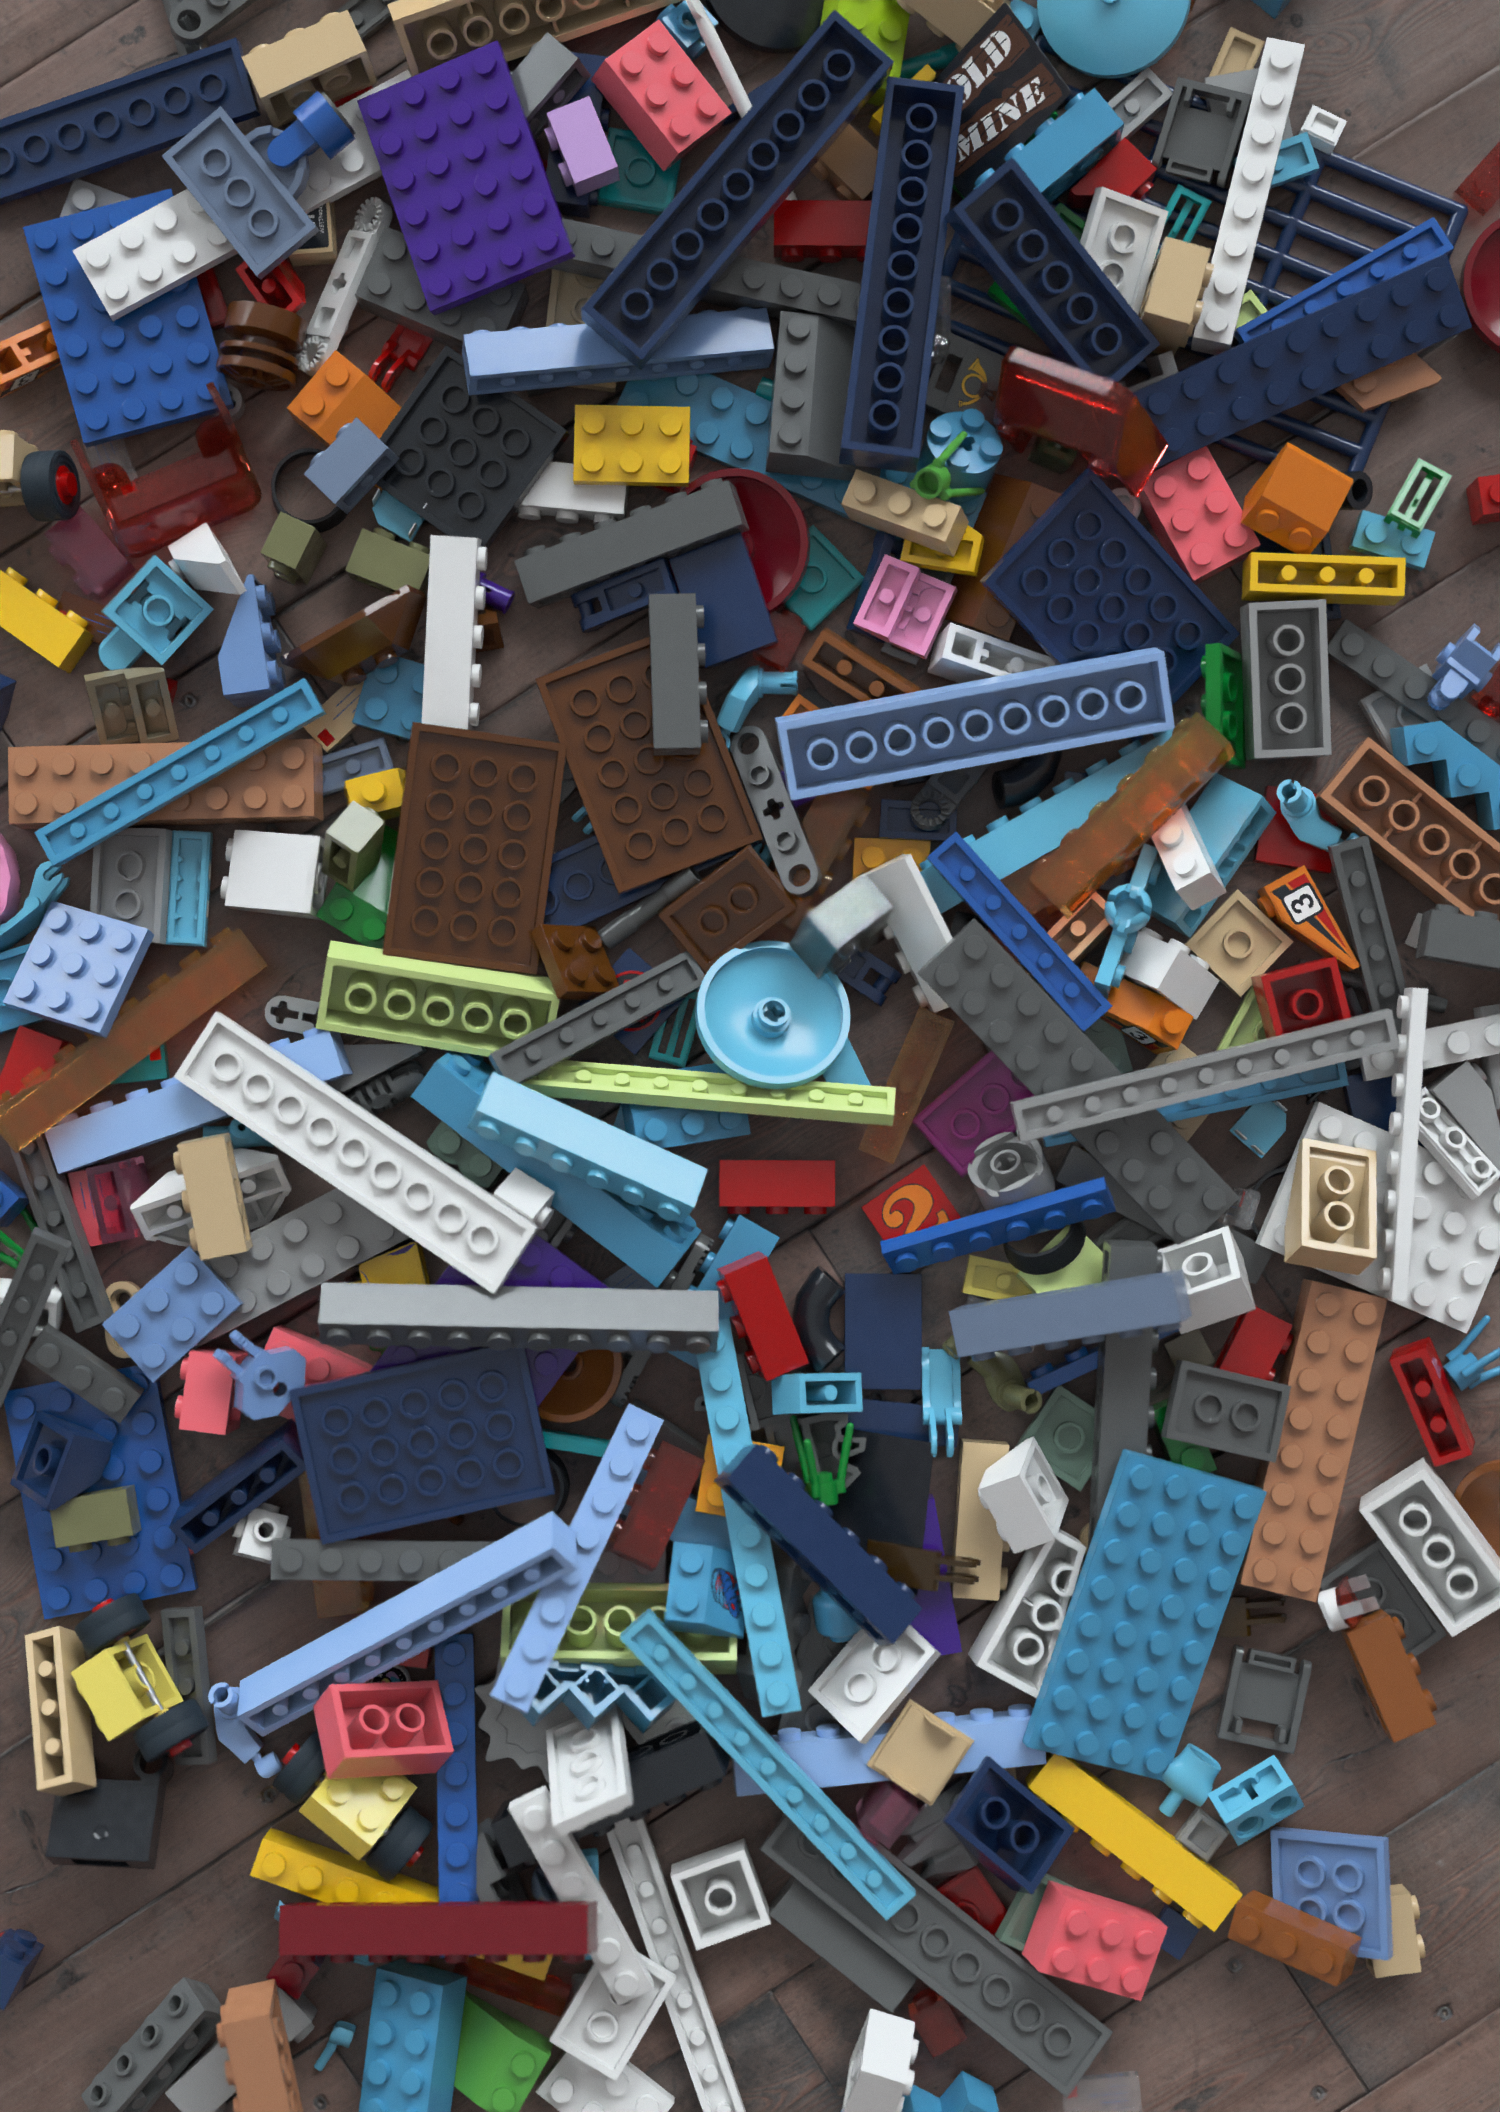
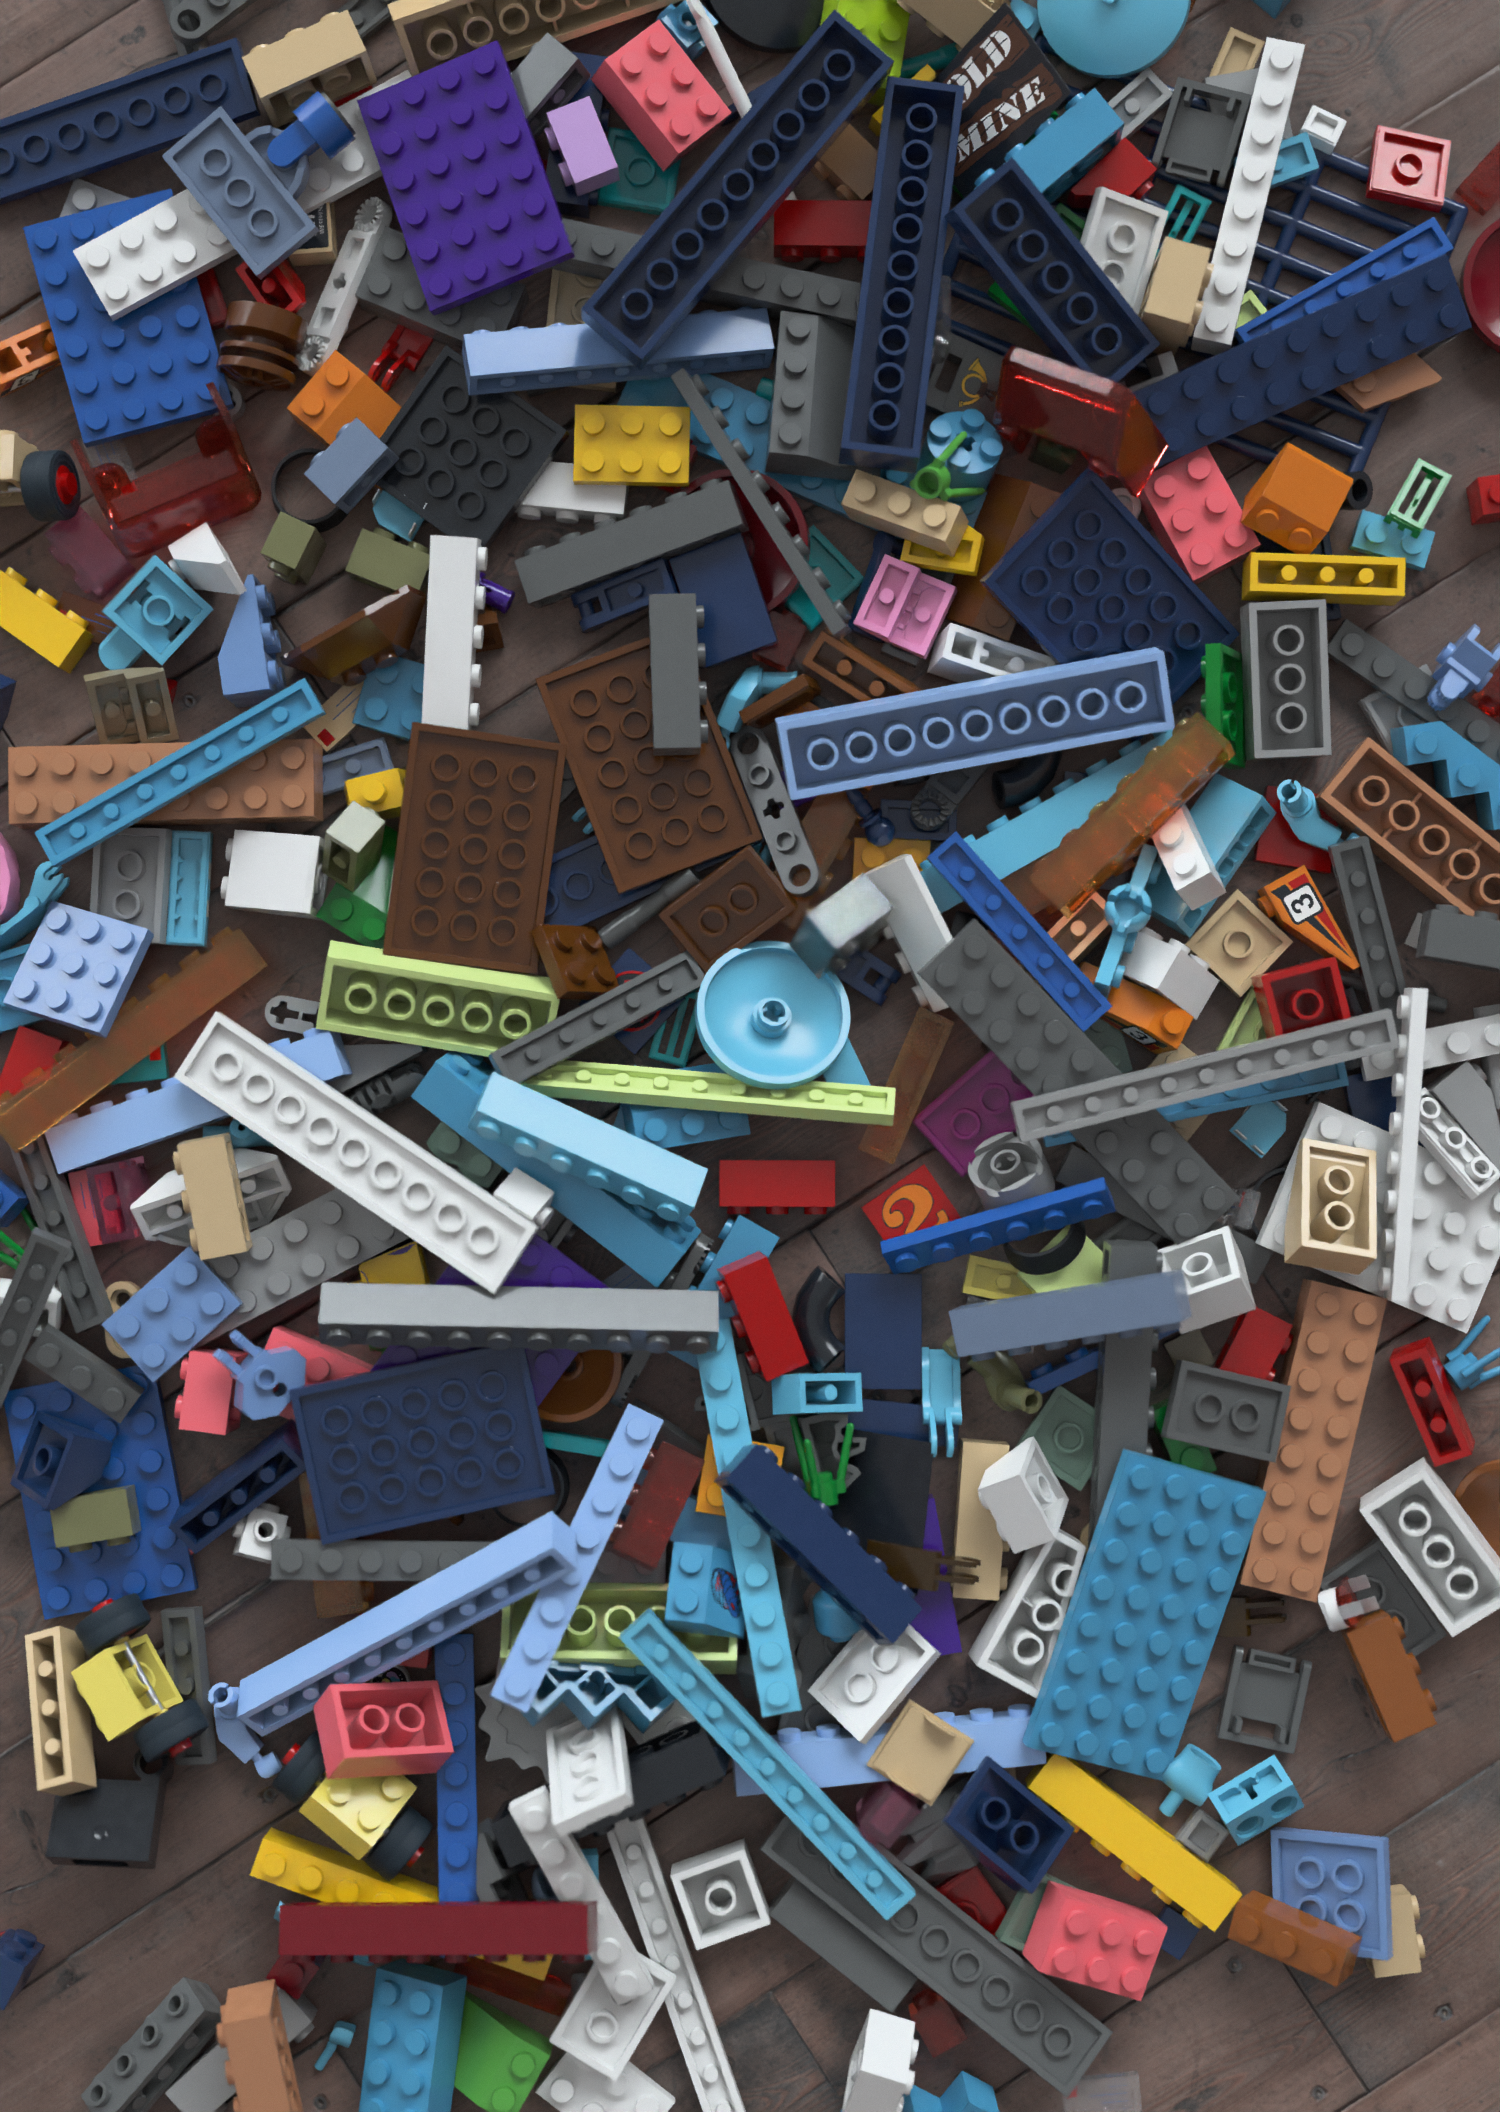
(772, 516): none -> dark grey plate
(780, 701): none -> reddish brown tile
(878, 829): none -> dark blue bar
(1408, 169): none -> tile

